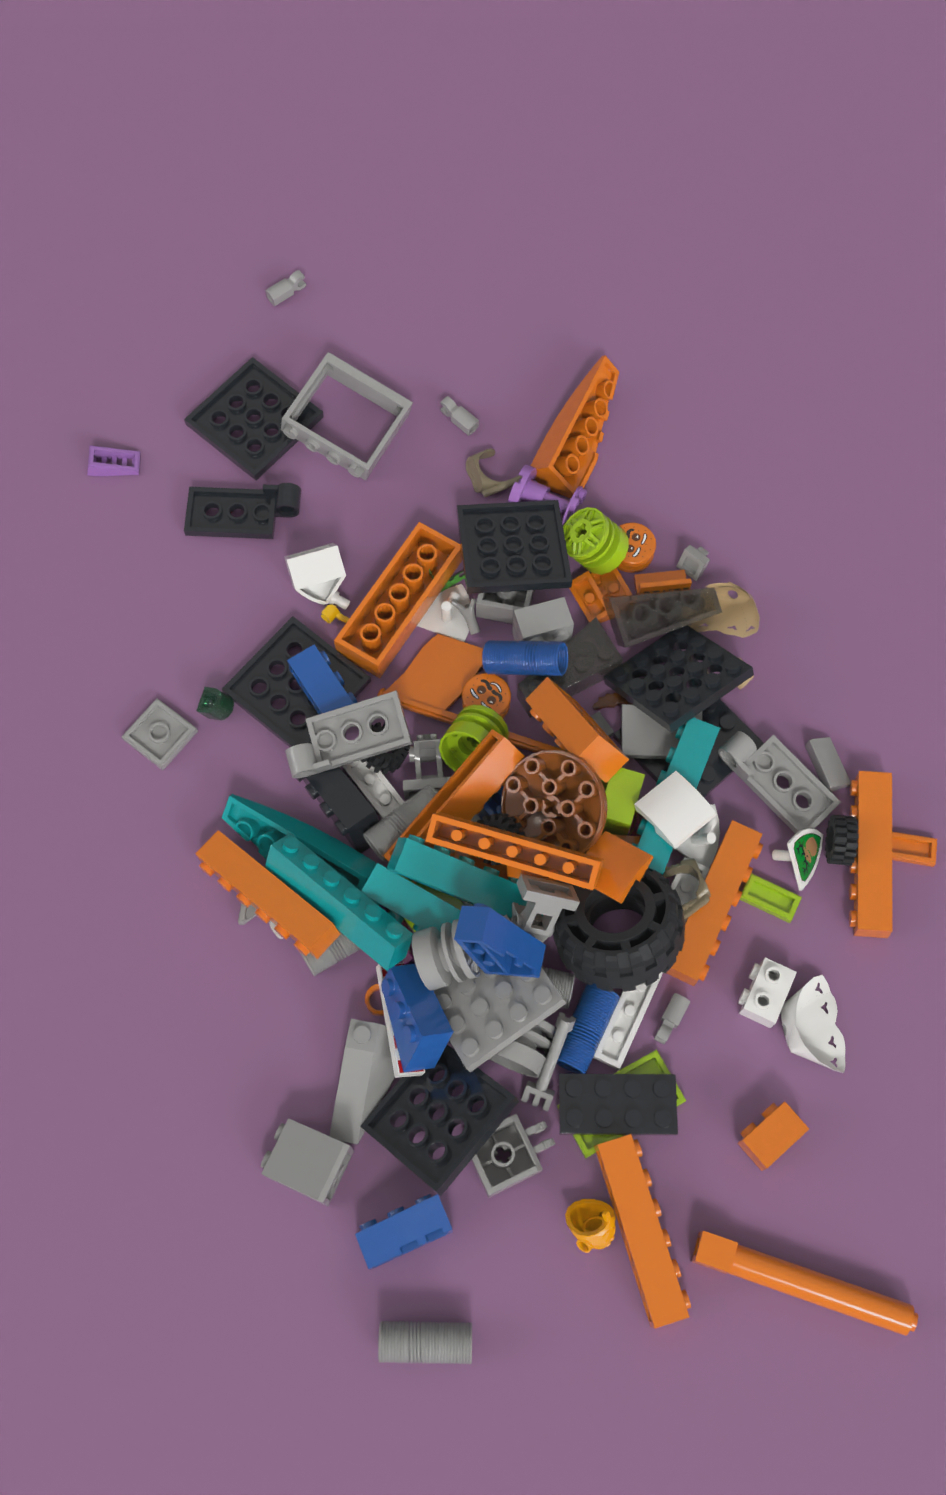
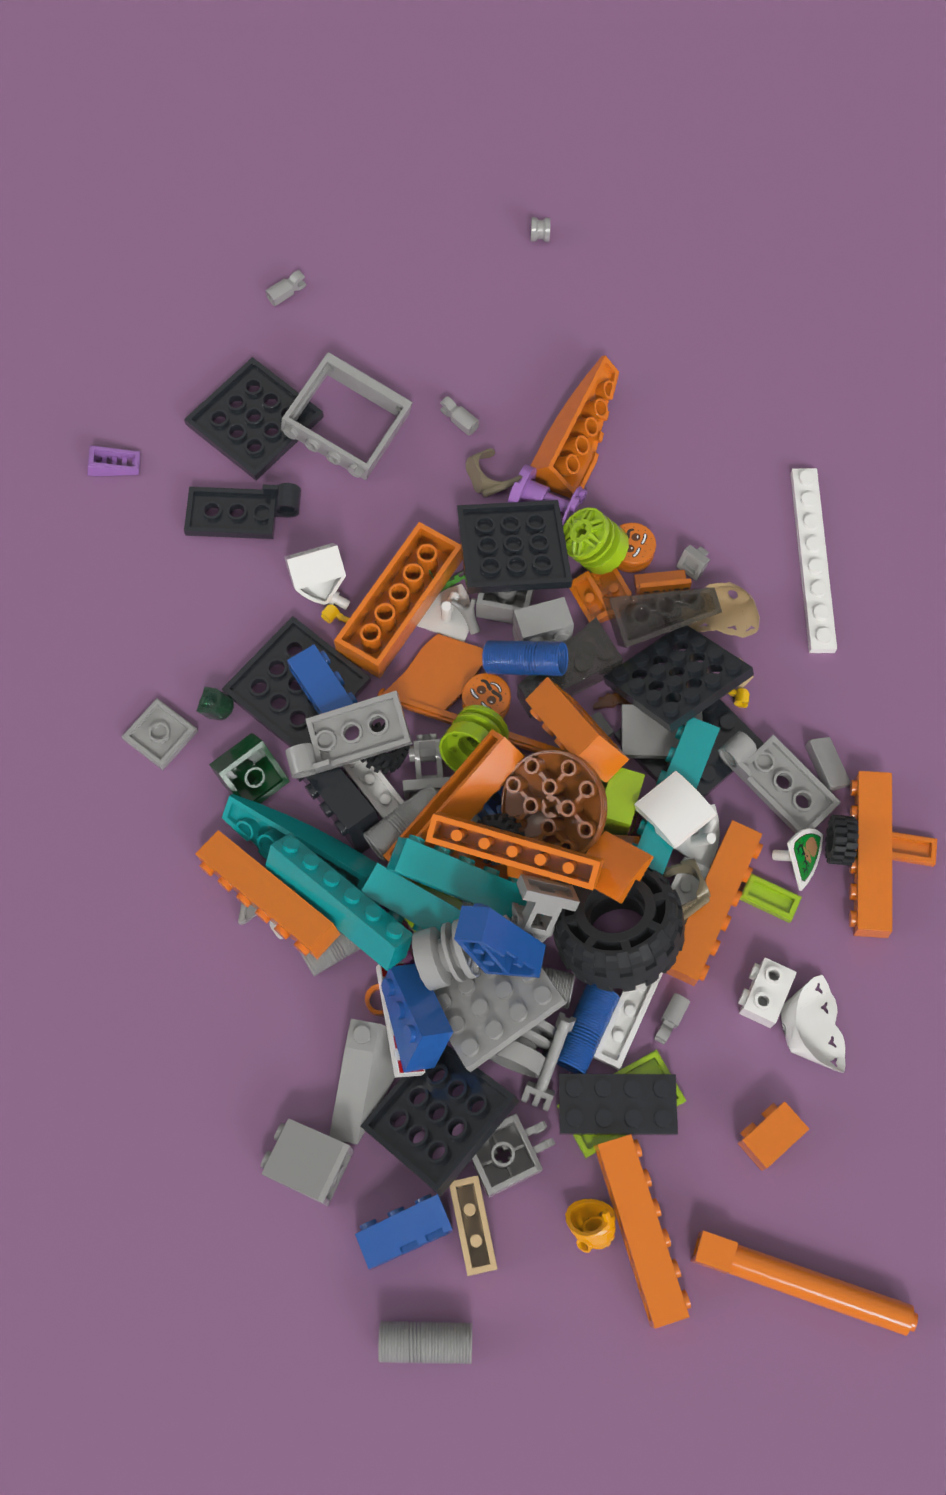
(250, 770): none -> dark green slope
(473, 1226): none -> tan brick
(540, 229): none -> light grey wheel
(741, 697): none -> yellow hand
(813, 561): none -> white plate

